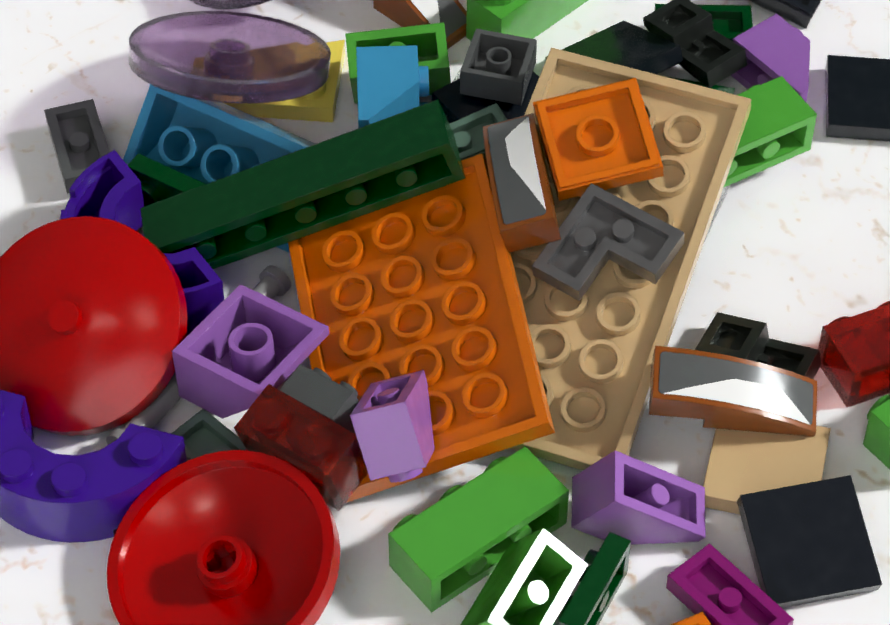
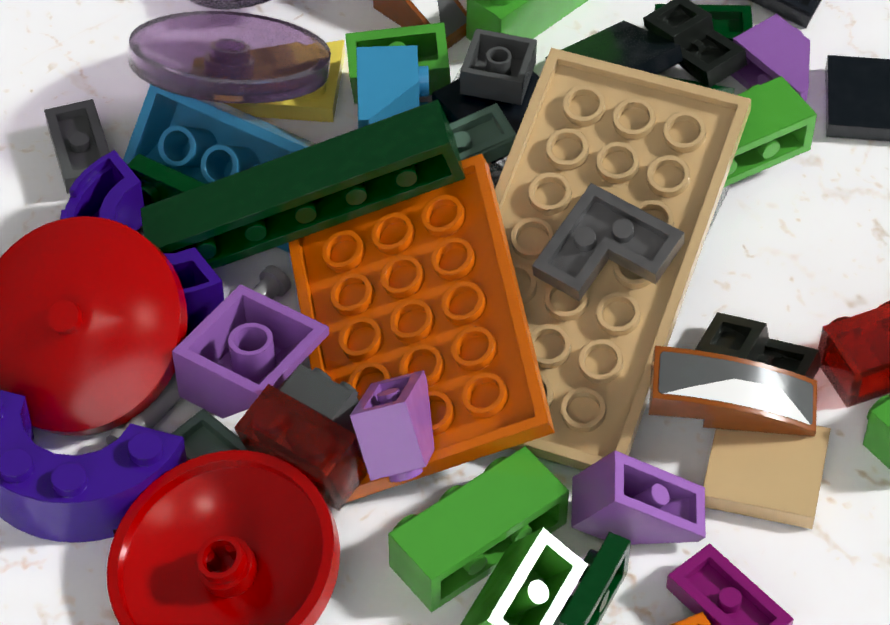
(520, 183): slope -> none
(598, 138): orange plate -> none
(809, 542): black tile -> none

